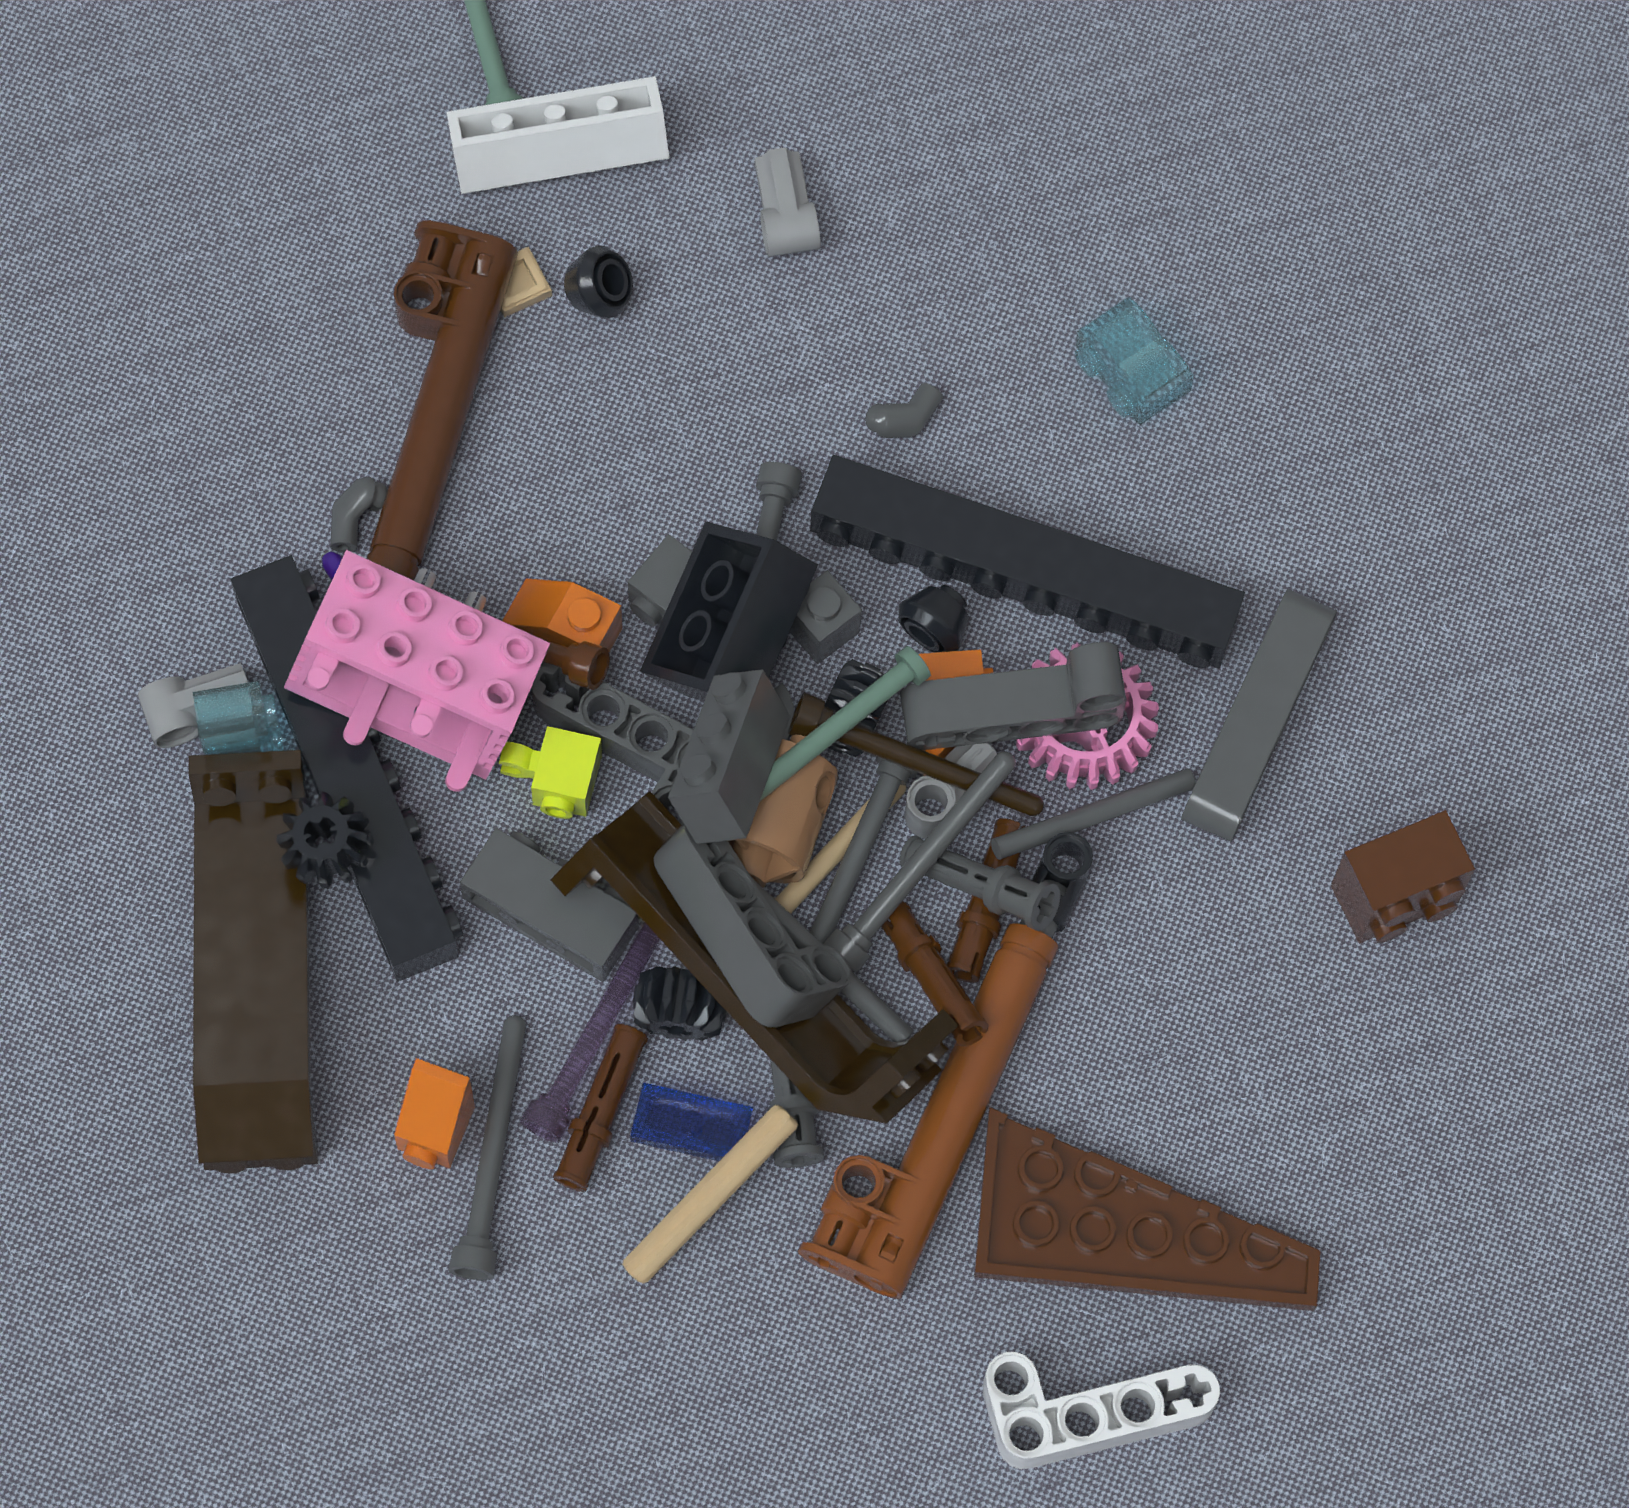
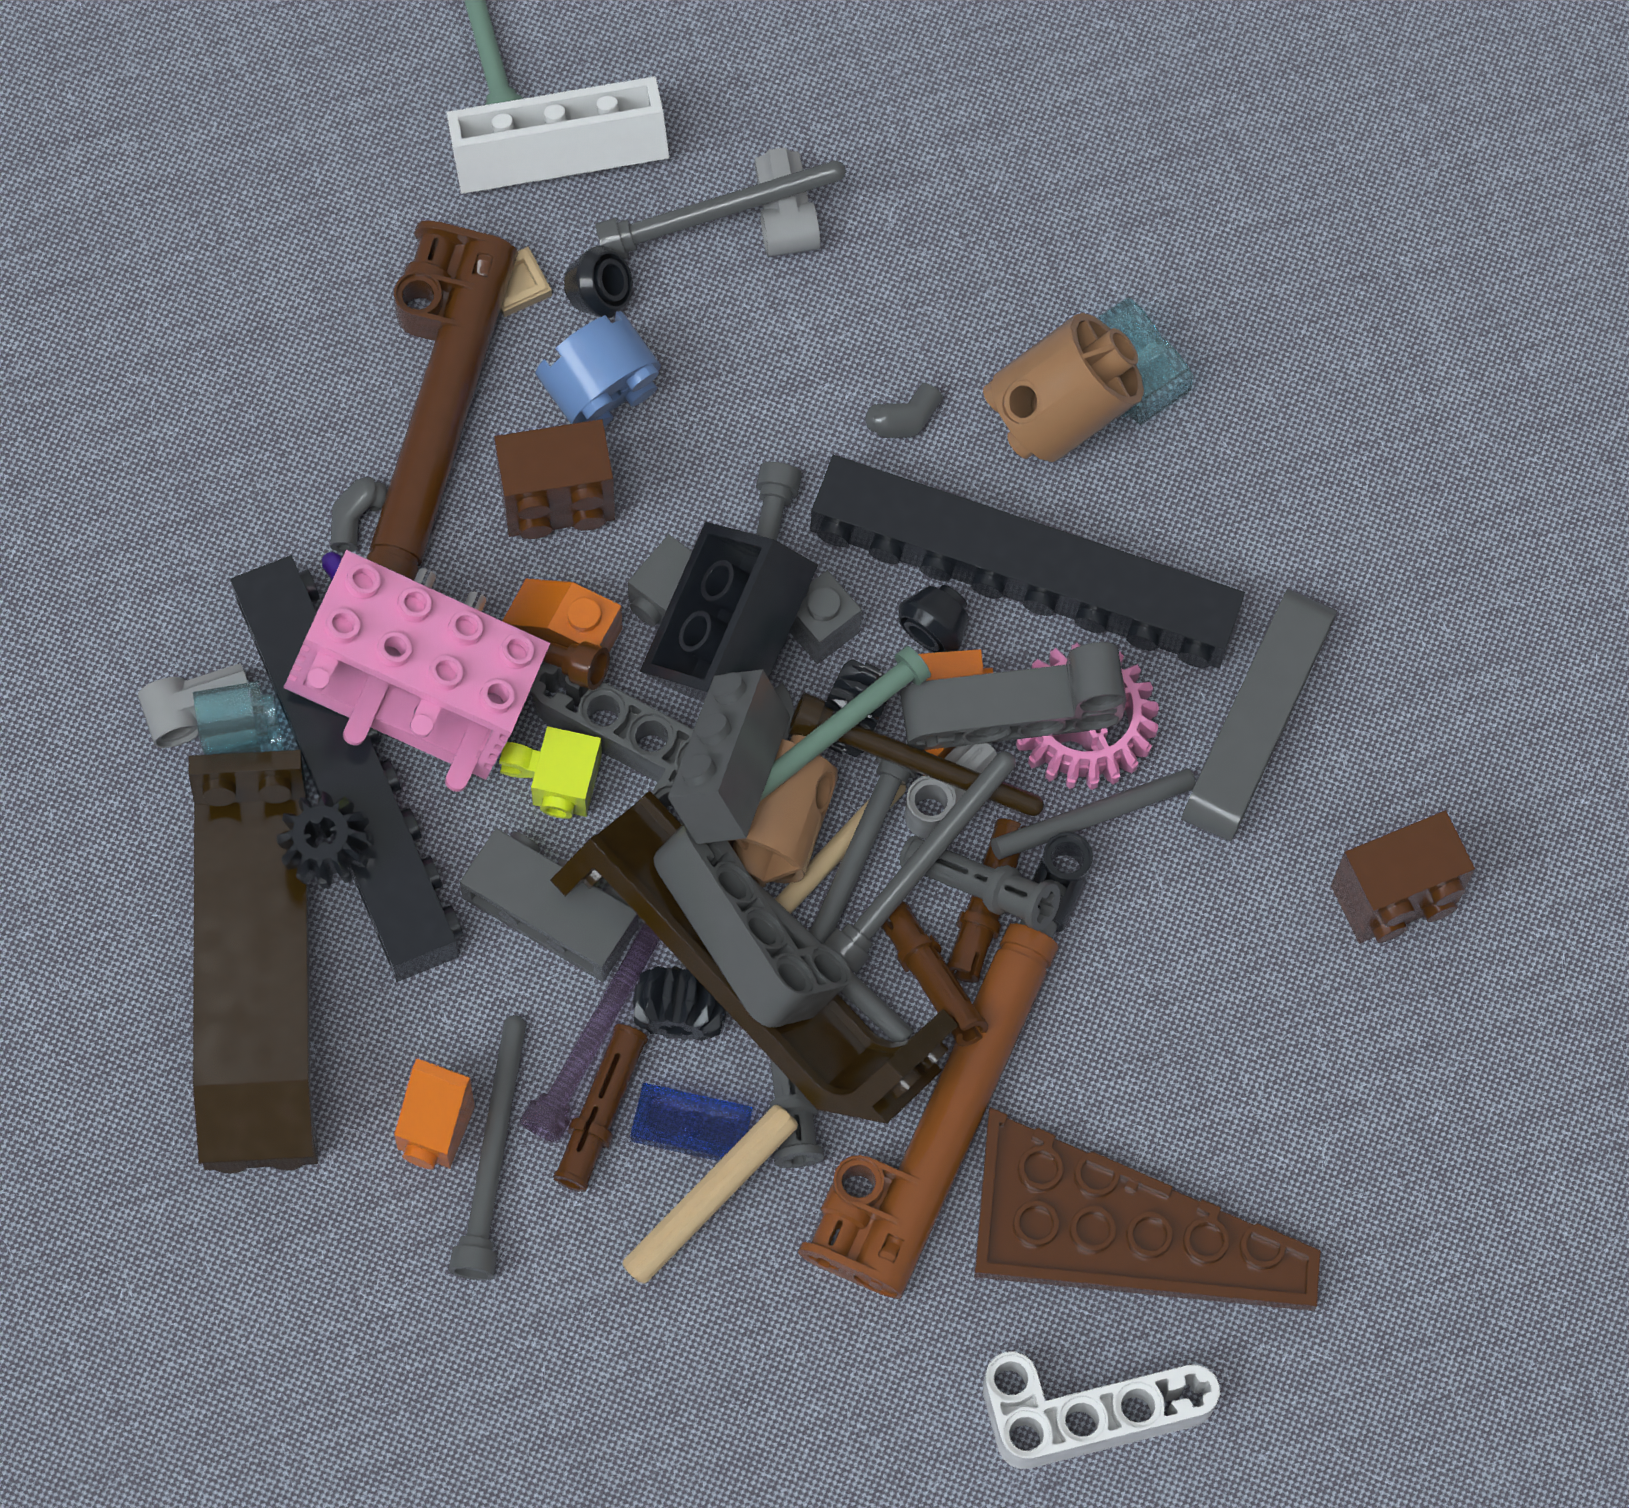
(555, 479): none -> reddish brown brick
(600, 370): none -> medium blue brick
(625, 236): none -> dark grey piece
(1066, 388): none -> medium nougat cylinder

